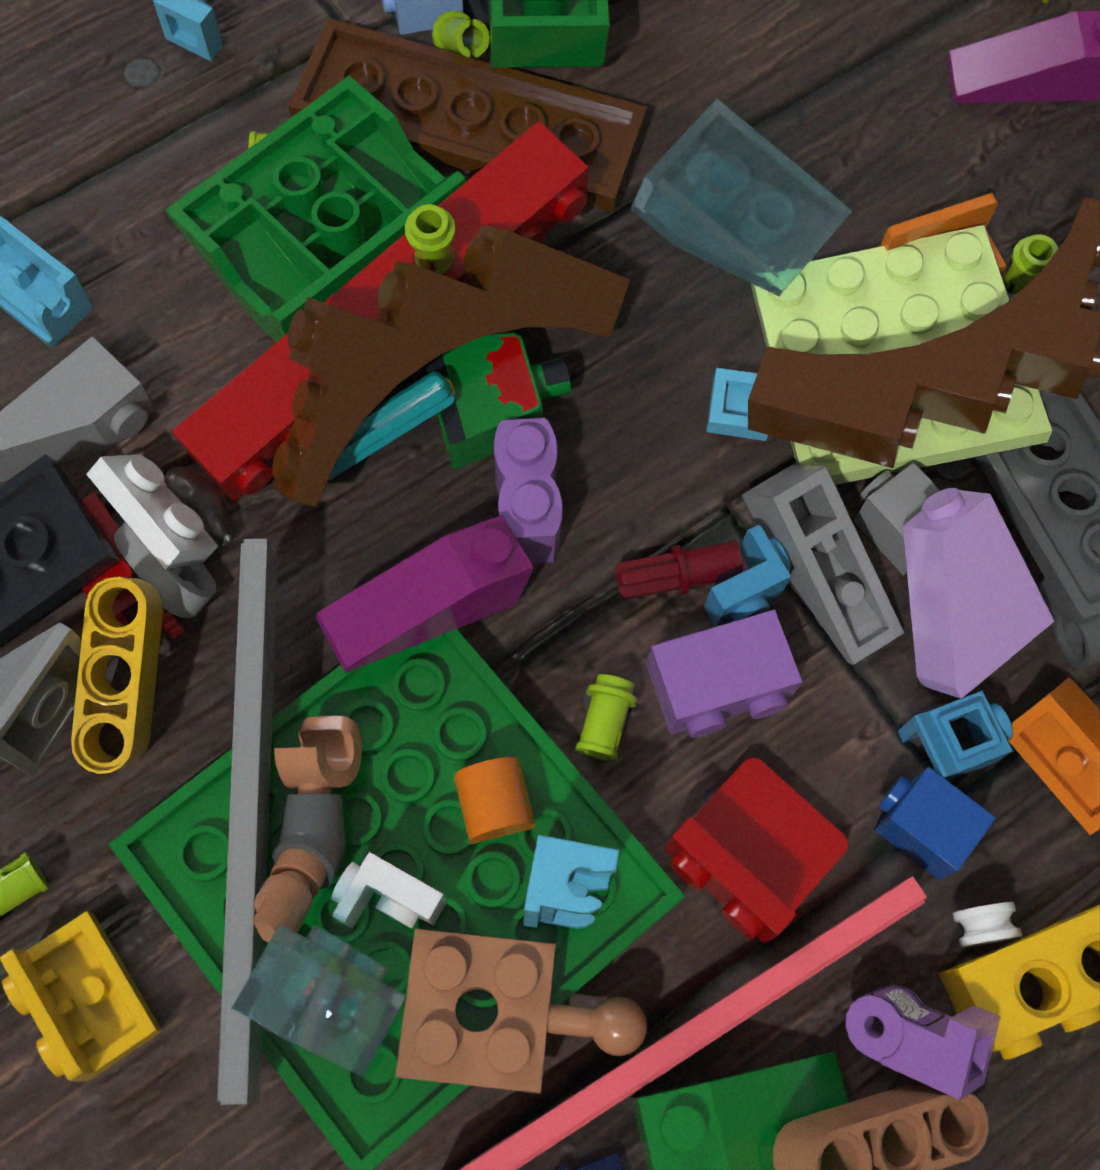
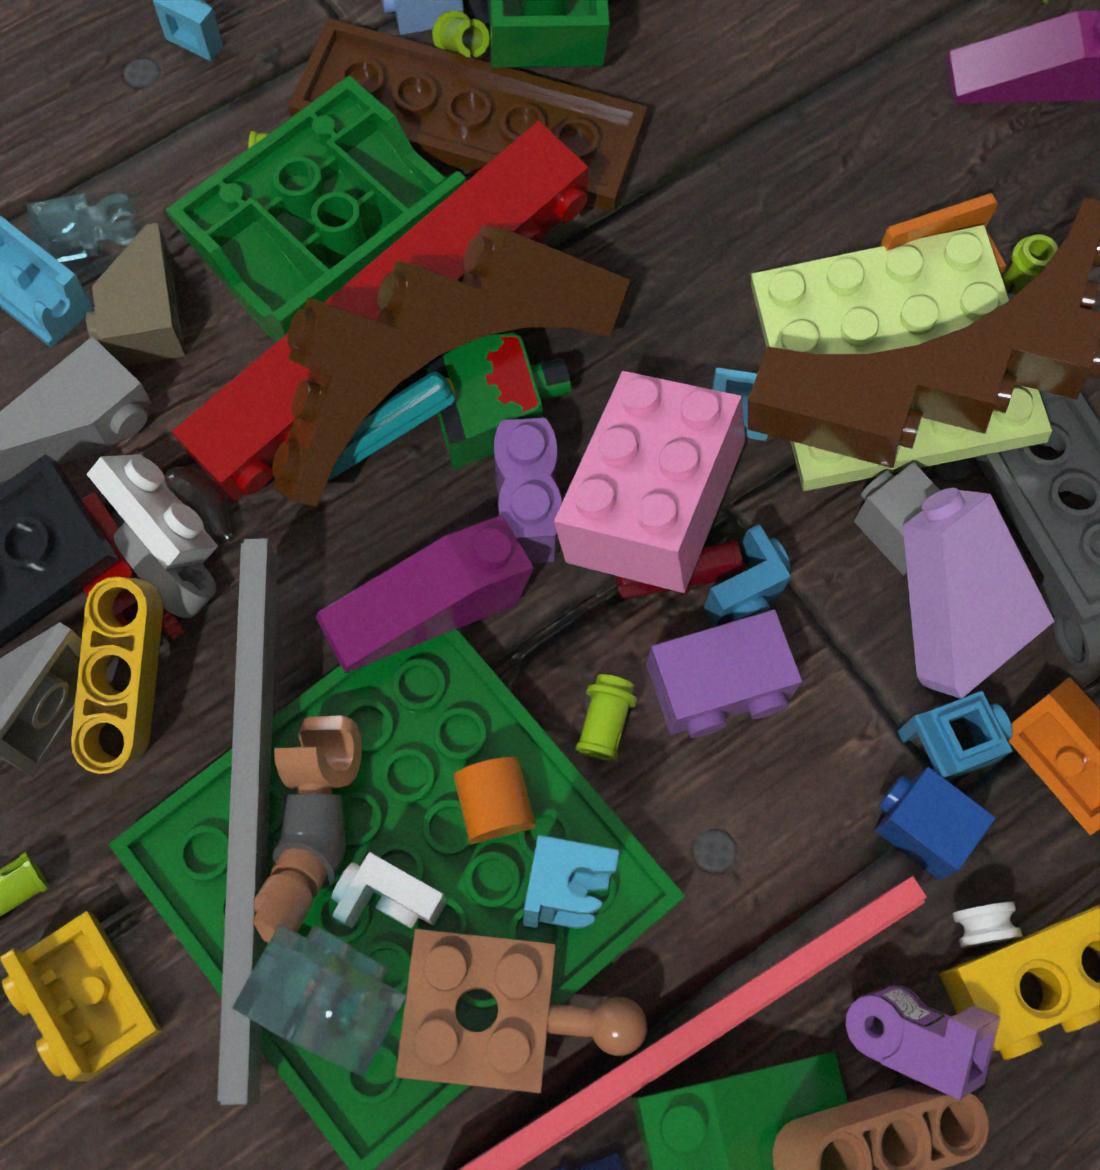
(71, 226): none -> clear light blue plate
(138, 303): none -> dark tan slope
(430, 233): lime pin -> none
(651, 480): none -> bright pink brick
(738, 202): clear light blue slope -> none
(756, 850): red bracket -> none
(826, 558): light grey slope -> none

